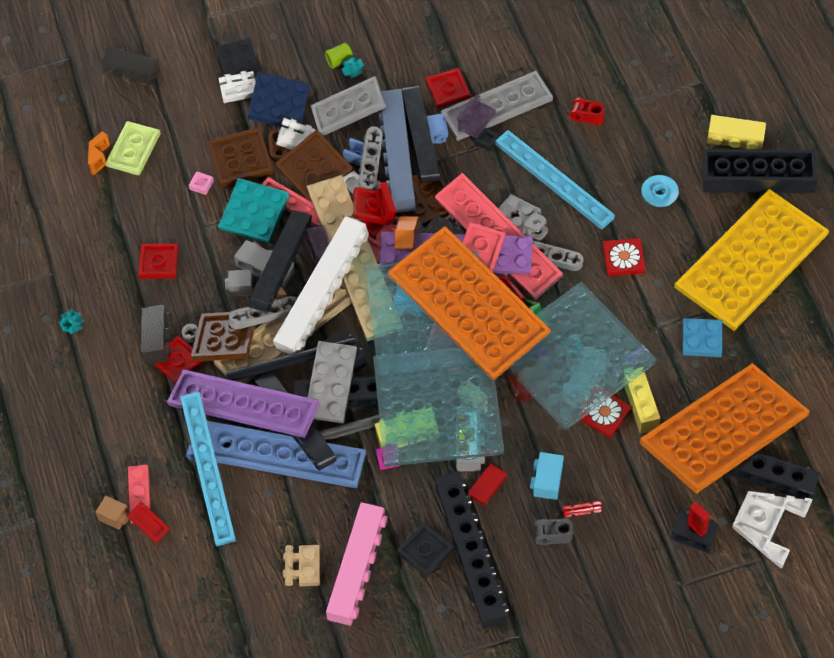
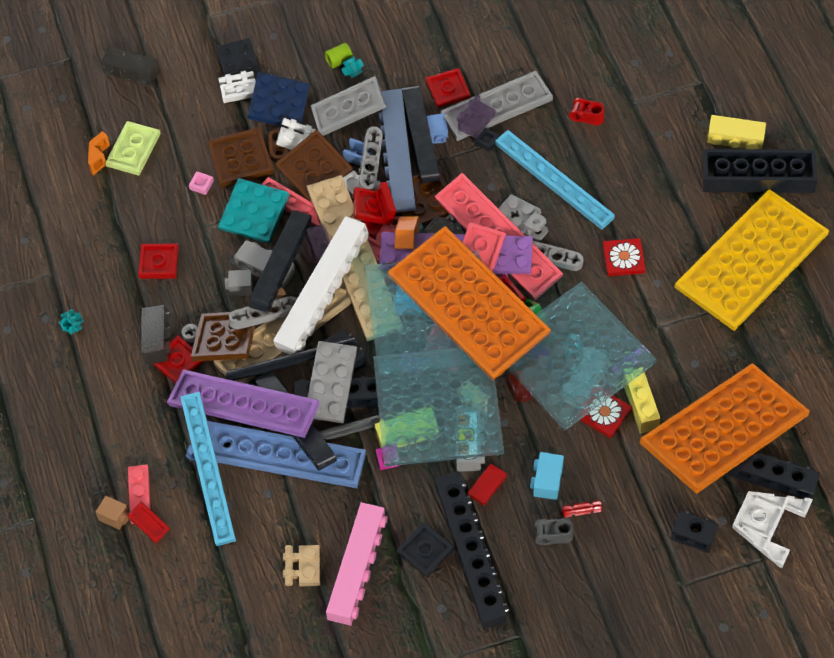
(662, 185): medium azure dish -> none
(698, 519): red tile -> none
(702, 337): dark azure plate -> none

